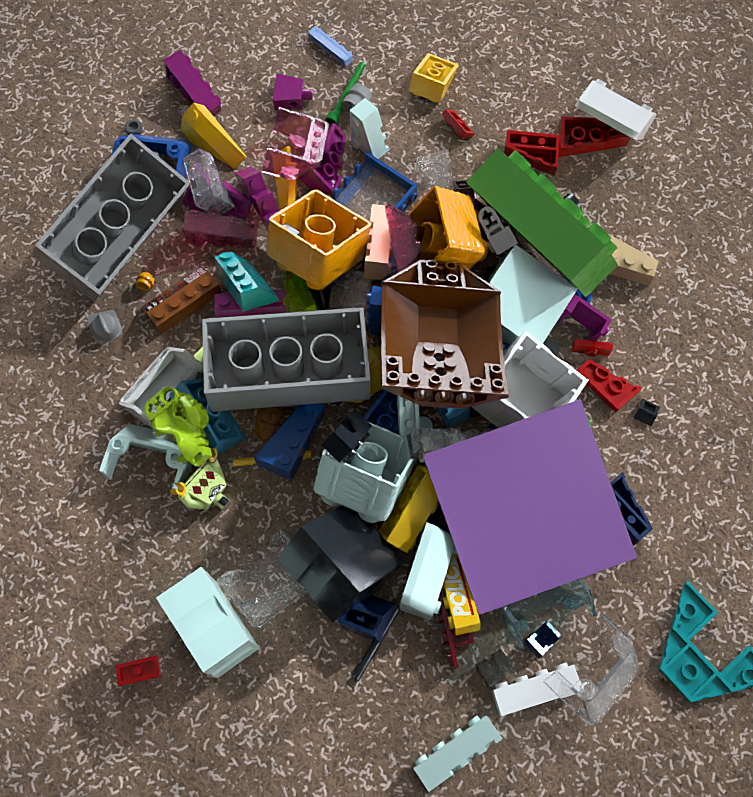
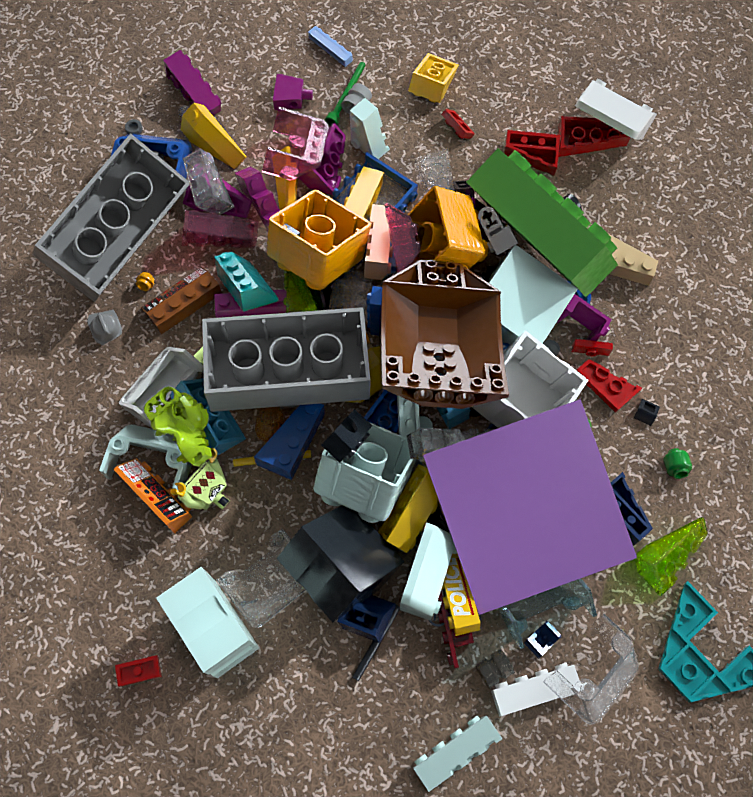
(154, 494): none -> slope
(364, 192): none -> yellow wedge
(664, 556): none -> clear neon green wedge
(677, 463): none -> green head

